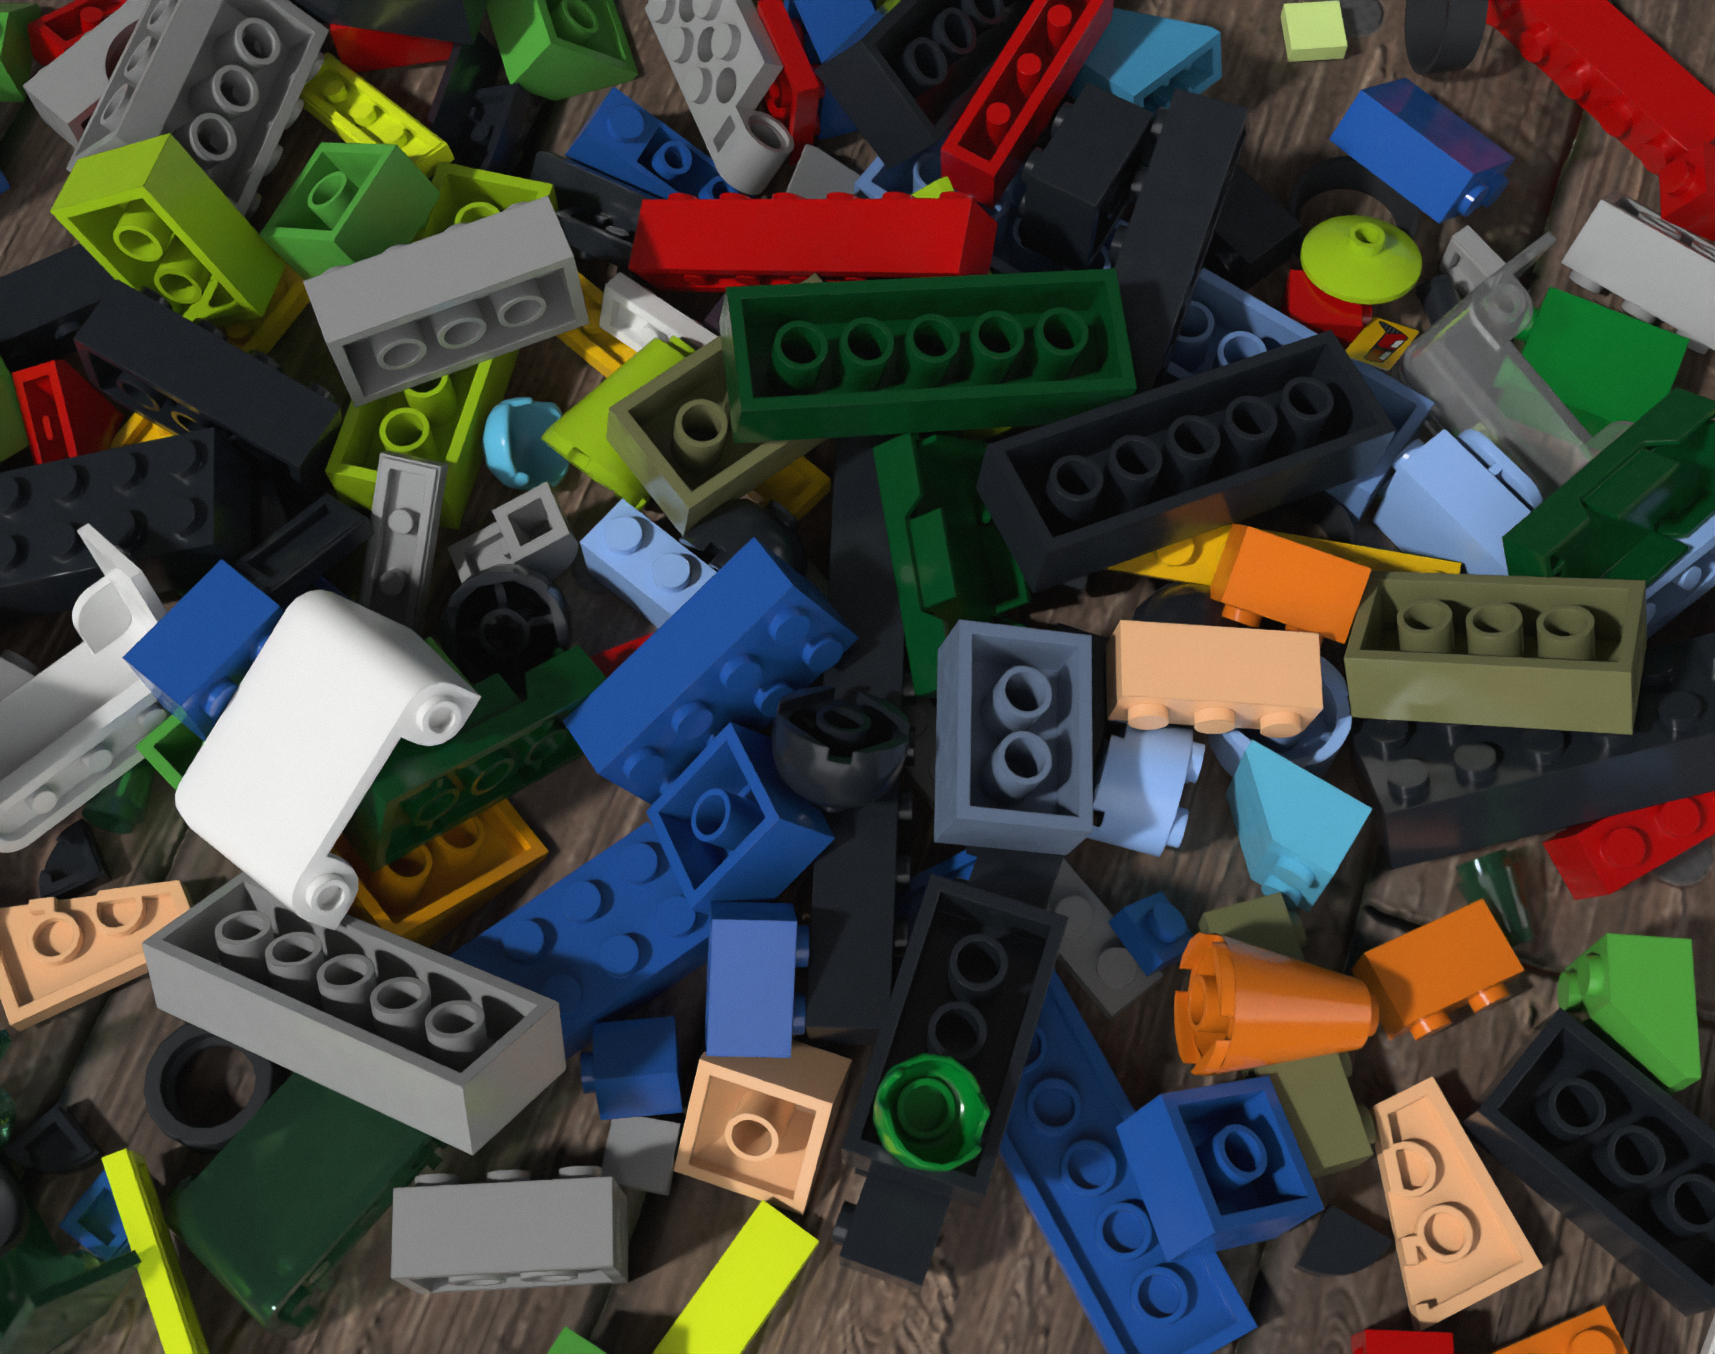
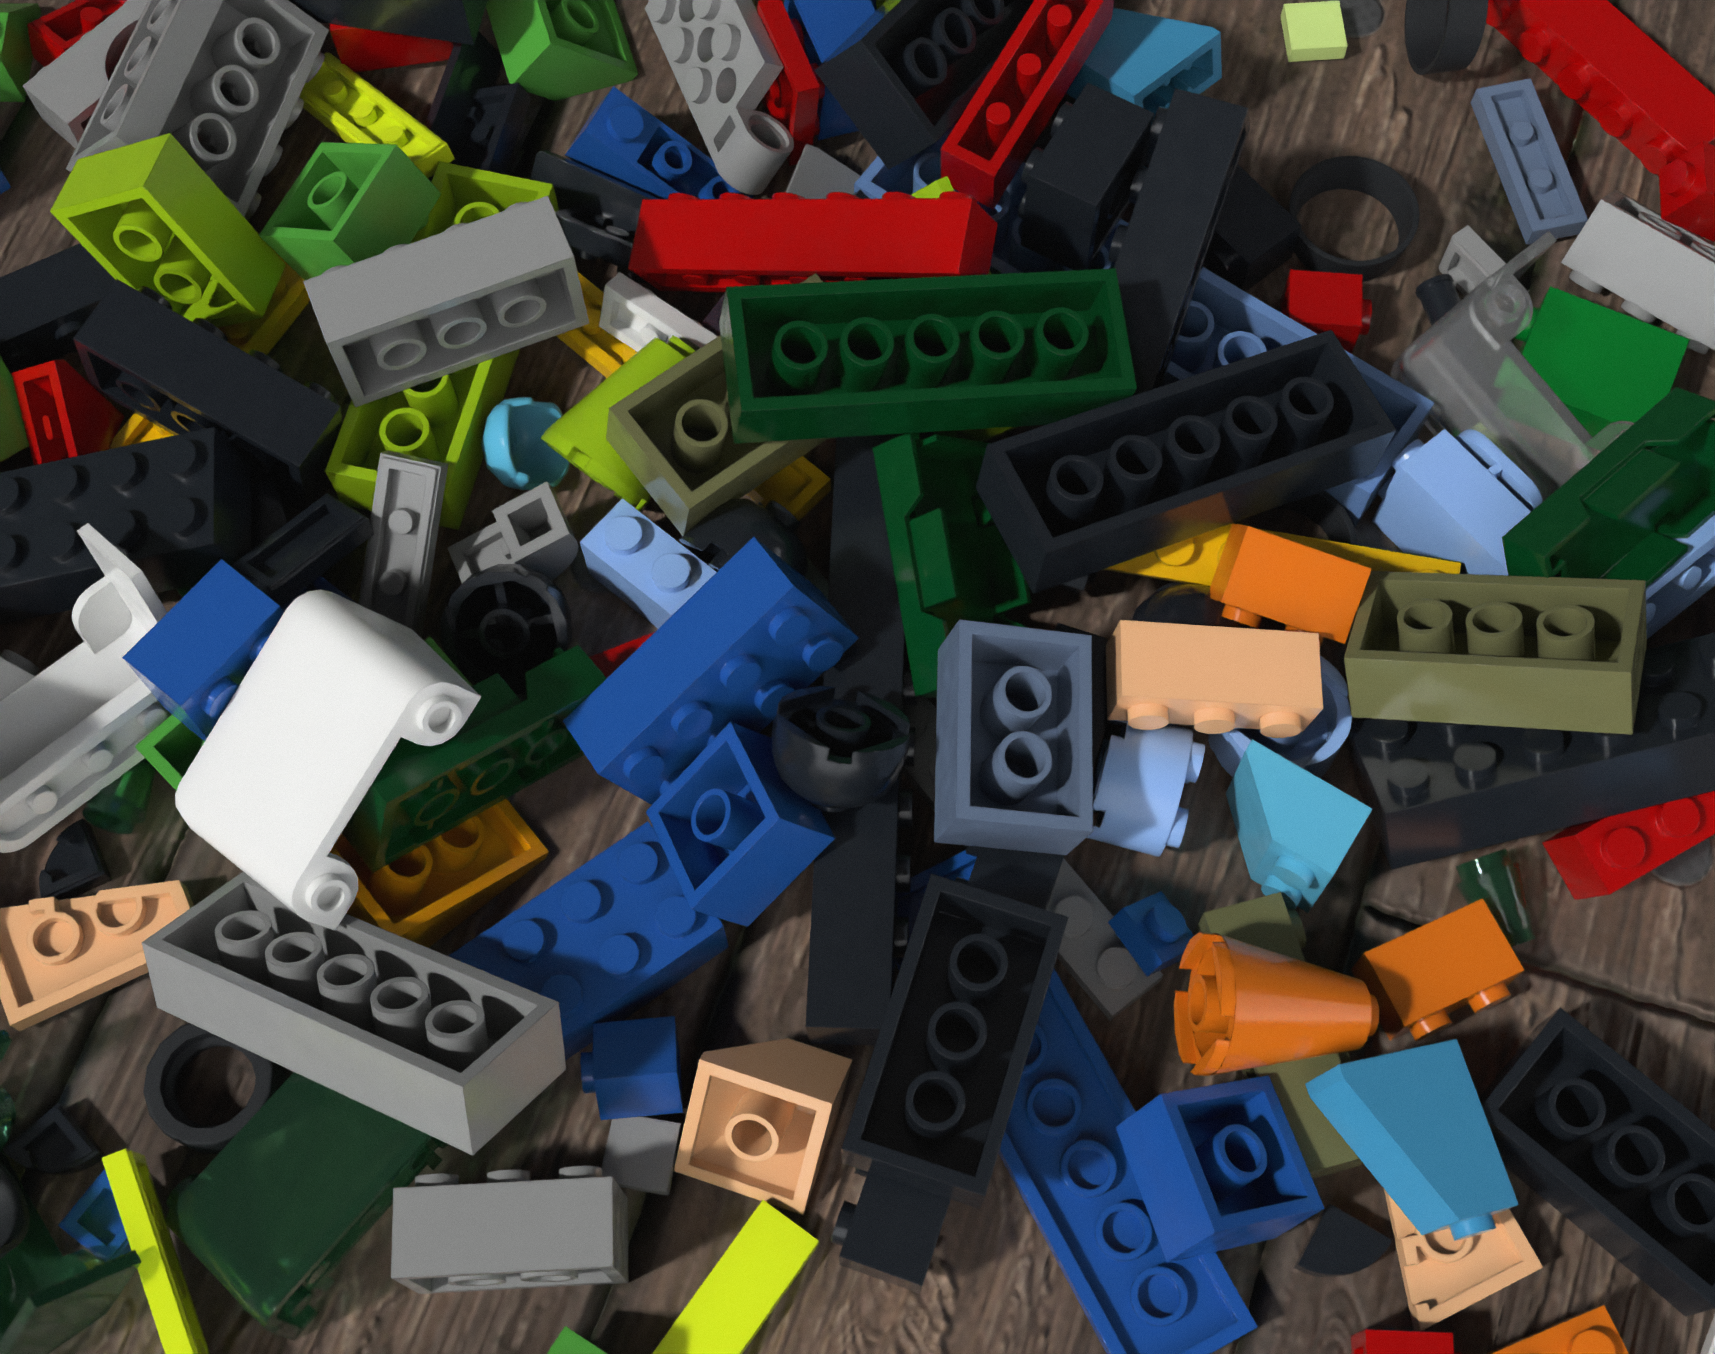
(753, 978): blue brick -> none
(930, 1113): green hair -> none
(1361, 259): lime dish -> none
(1381, 343): yellow sticker -> none
(1420, 1135): none -> dark azure slope
(1423, 150): blue brick -> none
(1528, 160): none -> sand blue plate
(1639, 1003): bright green slope -> none

